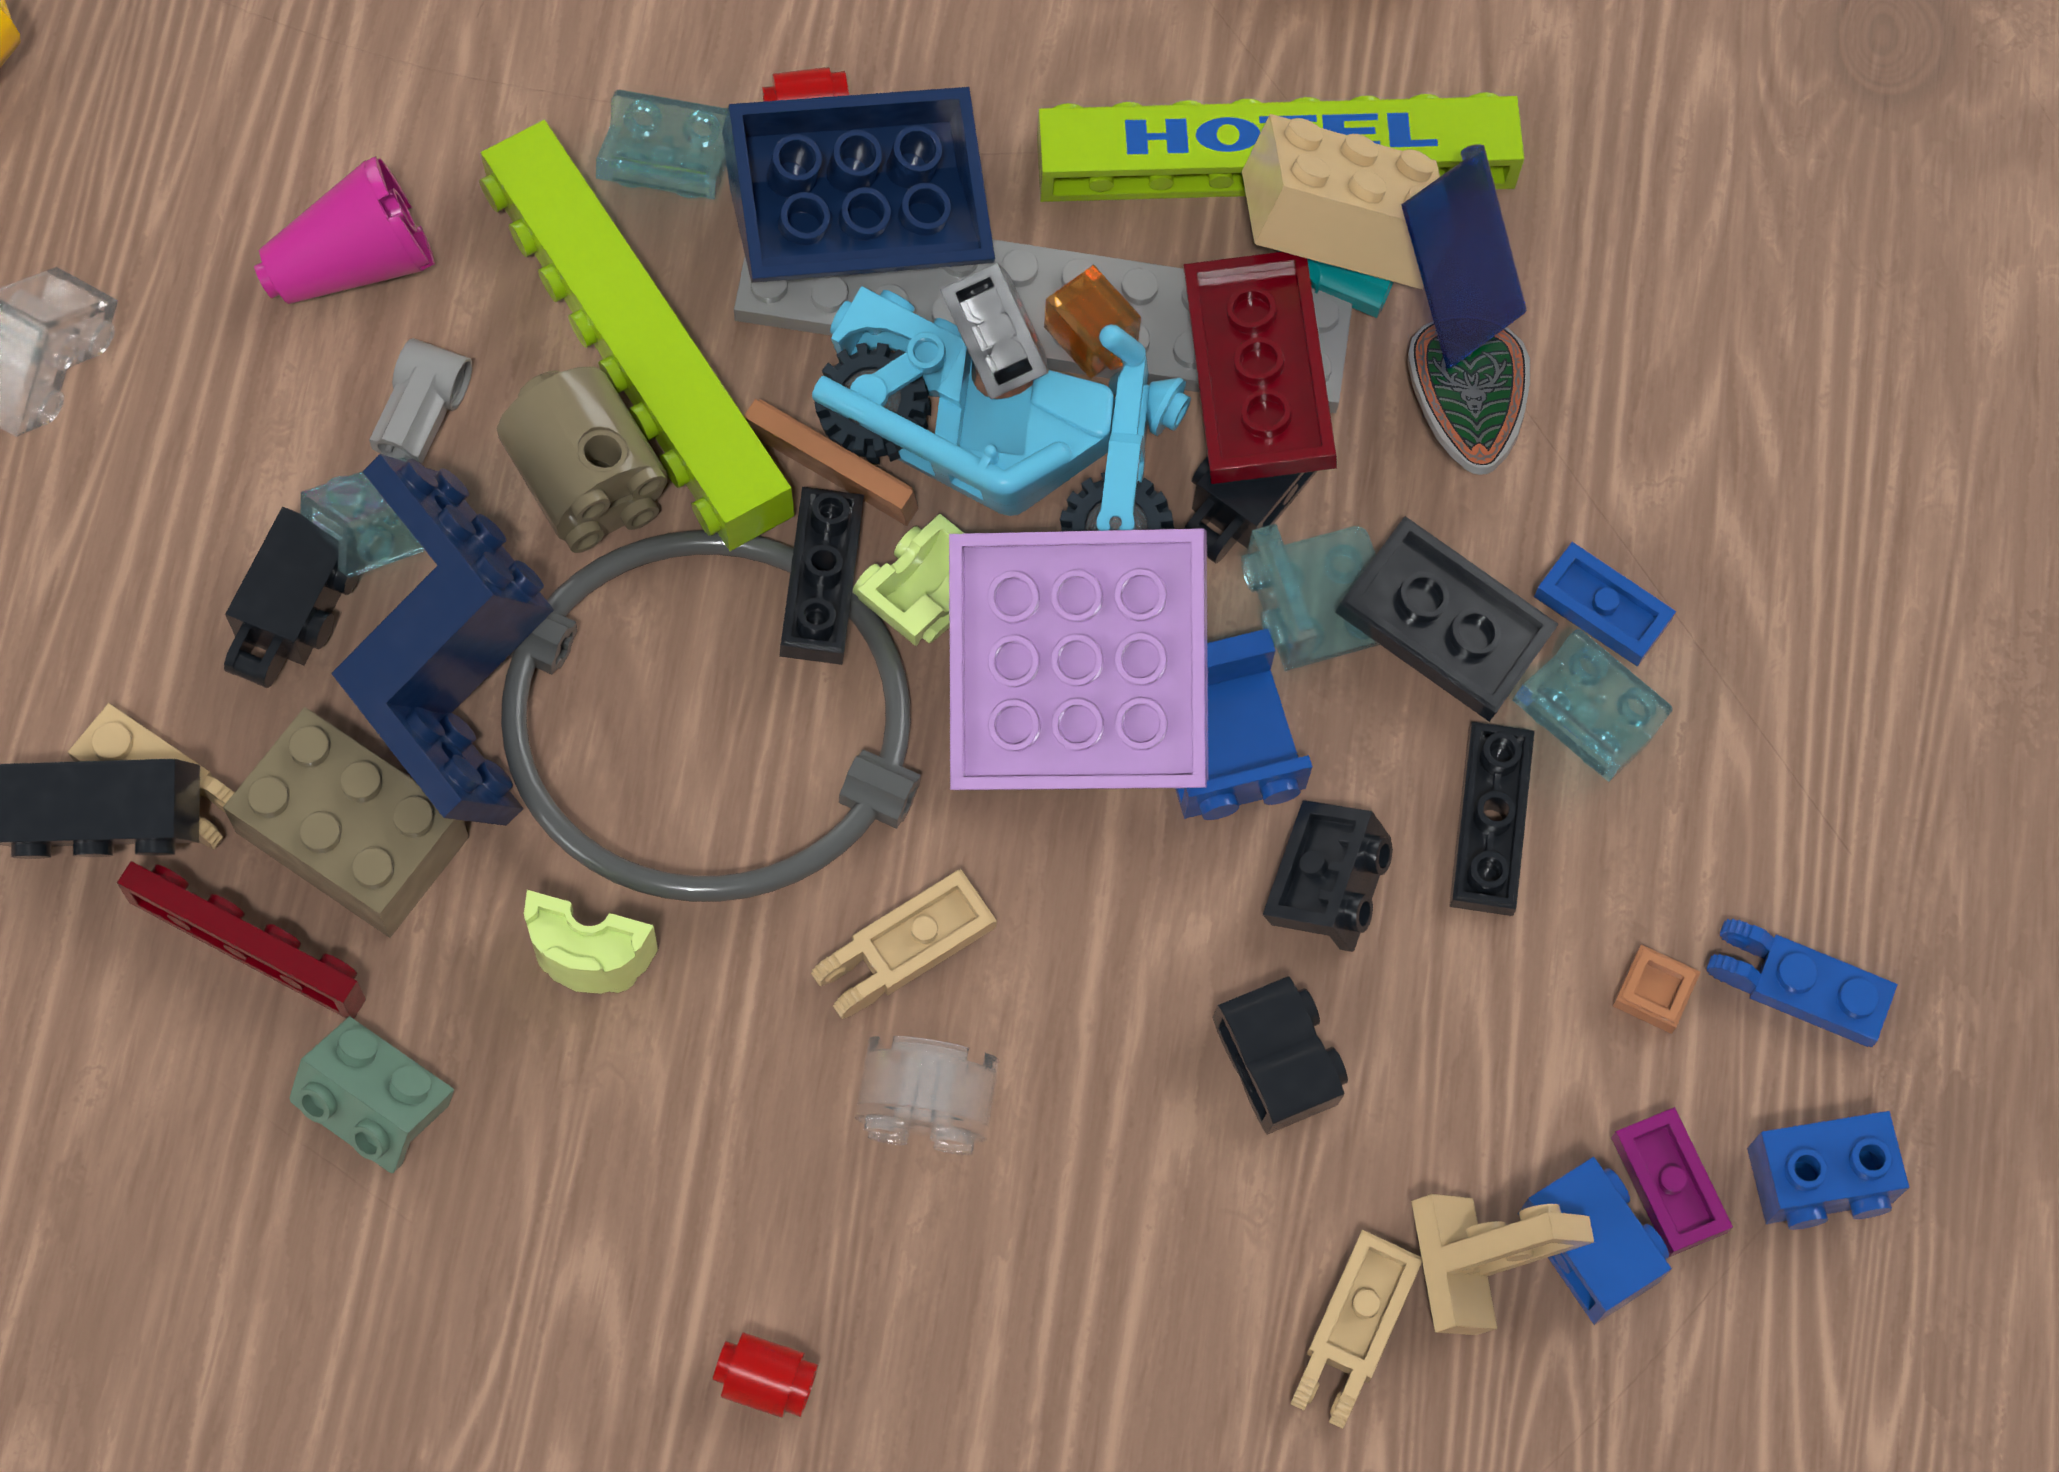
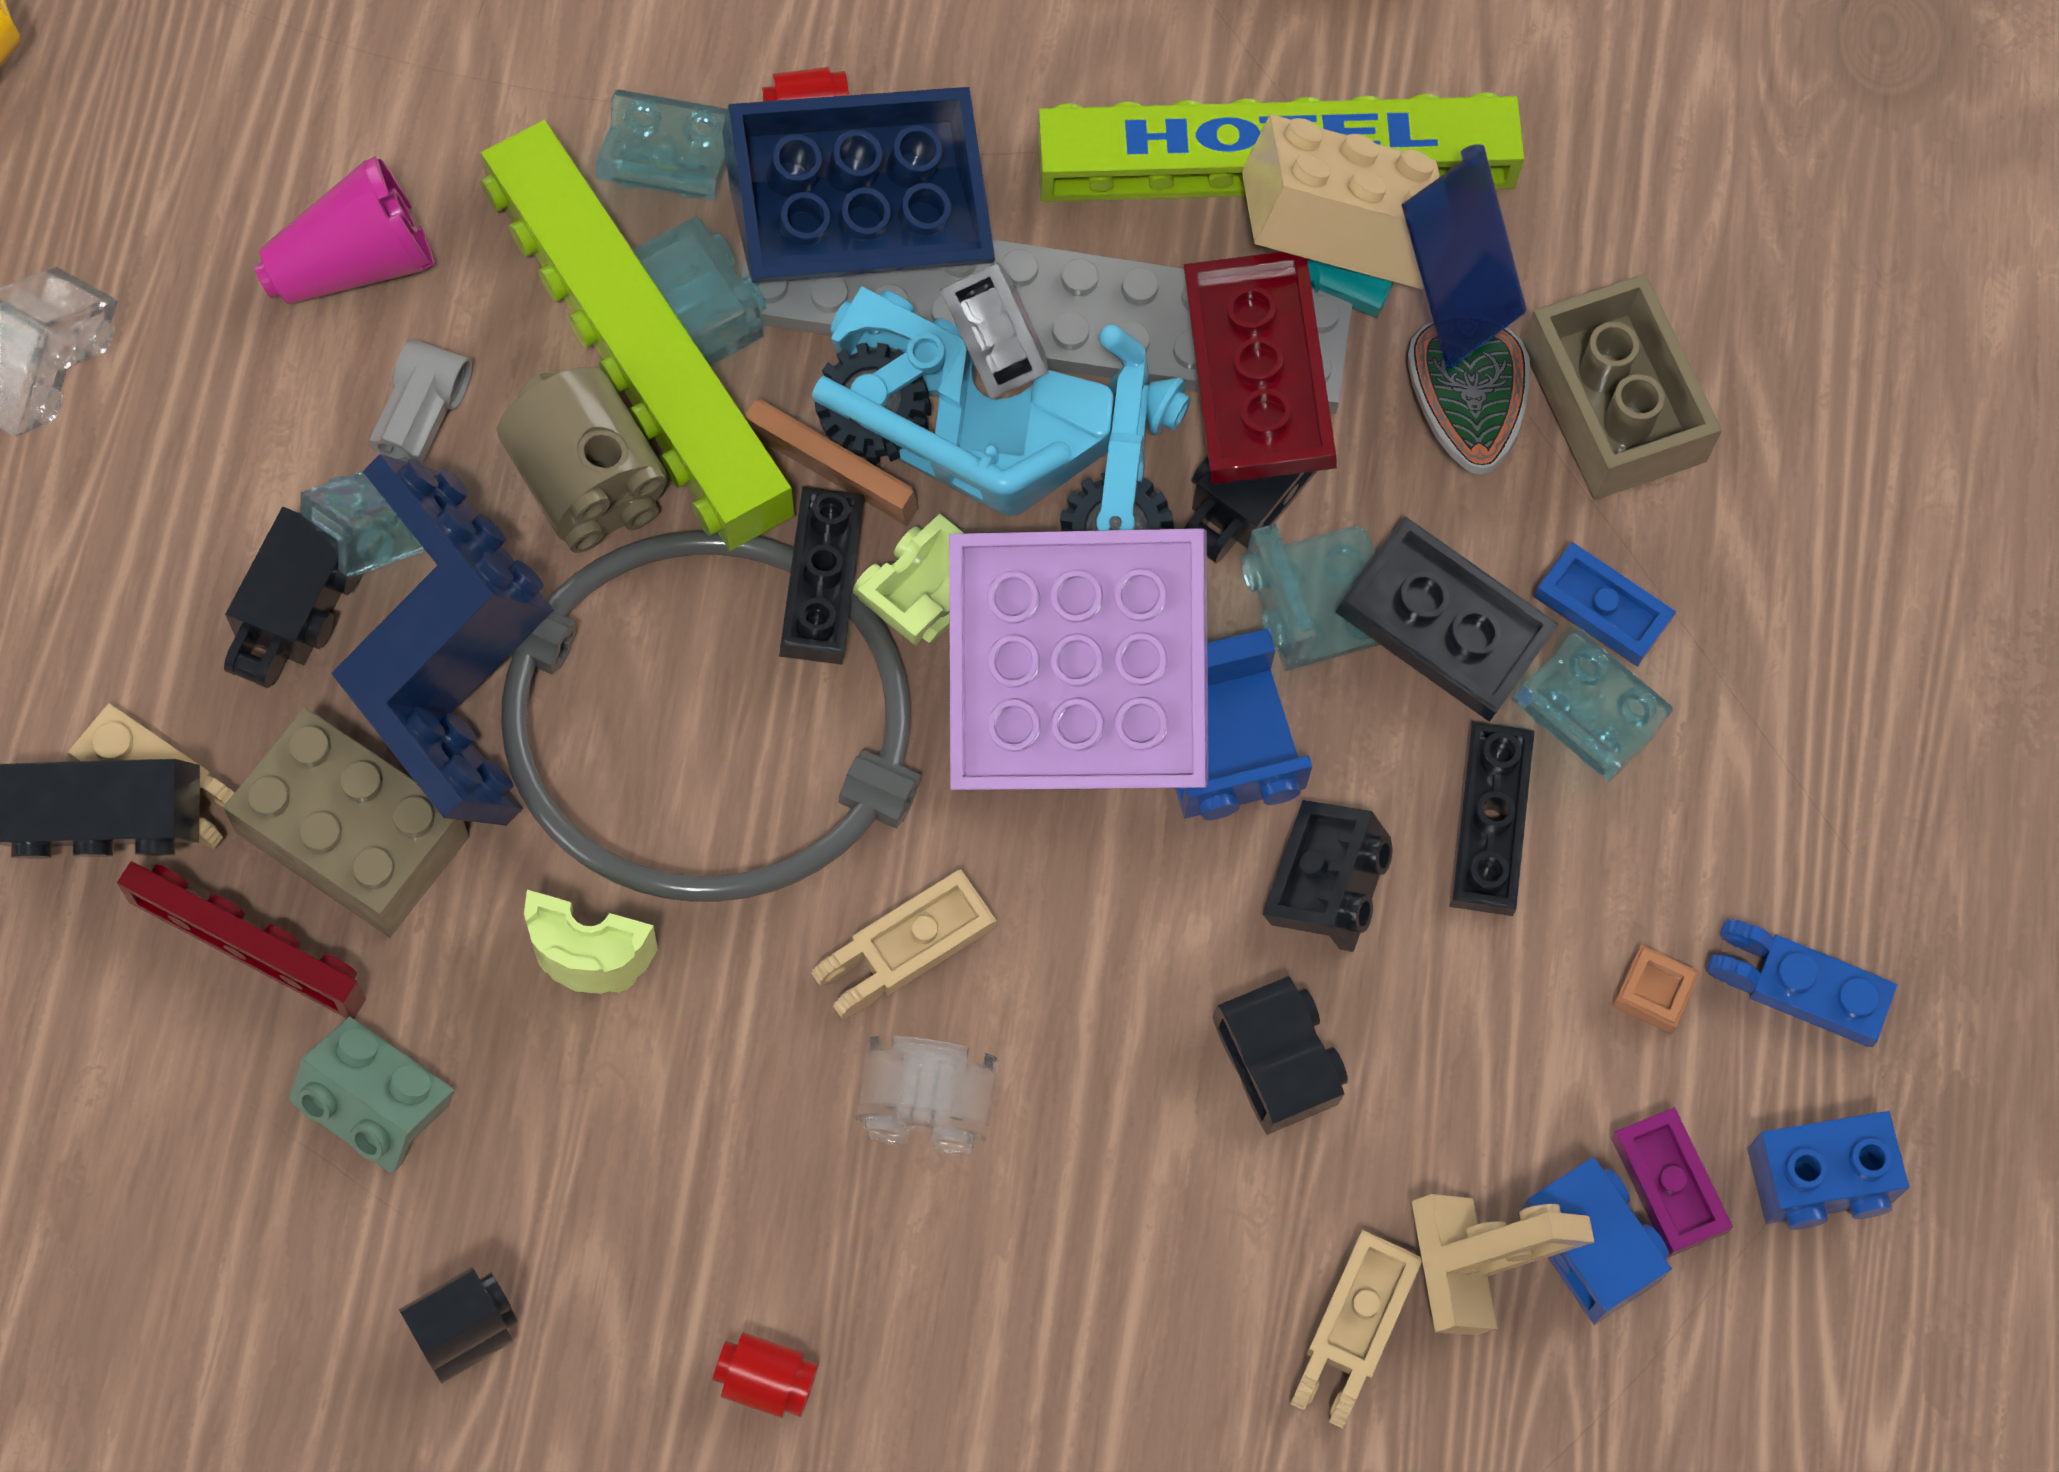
(460, 1322): none -> black brick
(704, 289): none -> clear light blue brick
(1080, 312): clear orange brick -> none
(1621, 386): none -> dark tan brick

